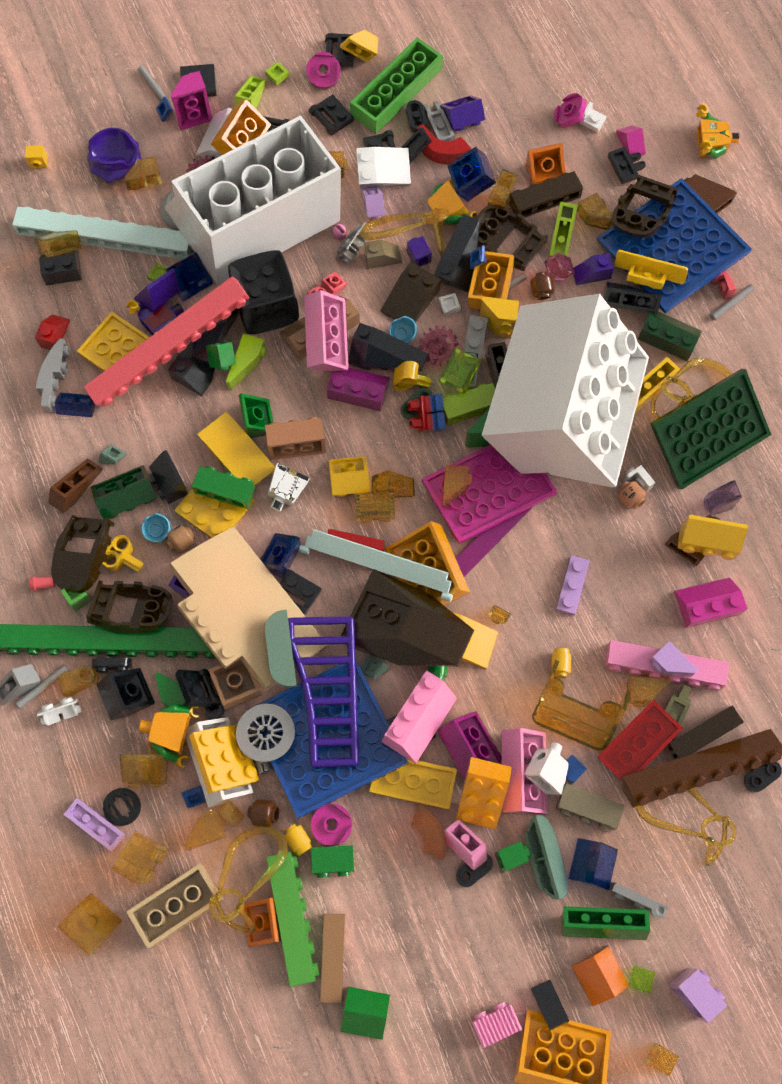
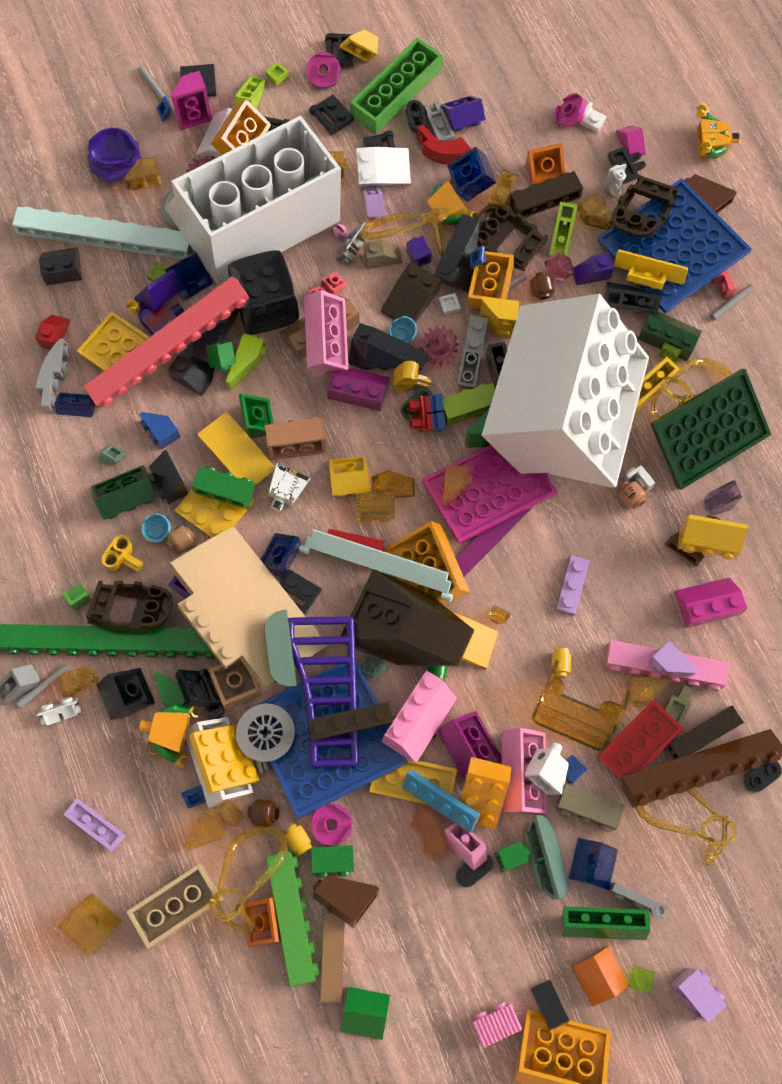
(36, 156): yellow plate -> none
(41, 583): coral pin -> none
(58, 243): clear yellow slope -> none
(73, 485): reddish brown slope -> none
(77, 570): dark brown slope -> none
(102, 665): black plate -> none
(134, 812): black piece -> none
(140, 858): clear yellow brick -> none
(143, 769): clear yellow slope -> none
(161, 428): none -> blue slope
(345, 897): none -> reddish brown slope
(349, 721): none -> dark brown brick
(417, 143): black tile -> none
(441, 800): none -> dark azure plate
(459, 370): clear neon green slope -> none
(615, 179): none -> white hinge
(661, 1059): clear yellow brick -> none
(670, 352): none -> clear neon green tile

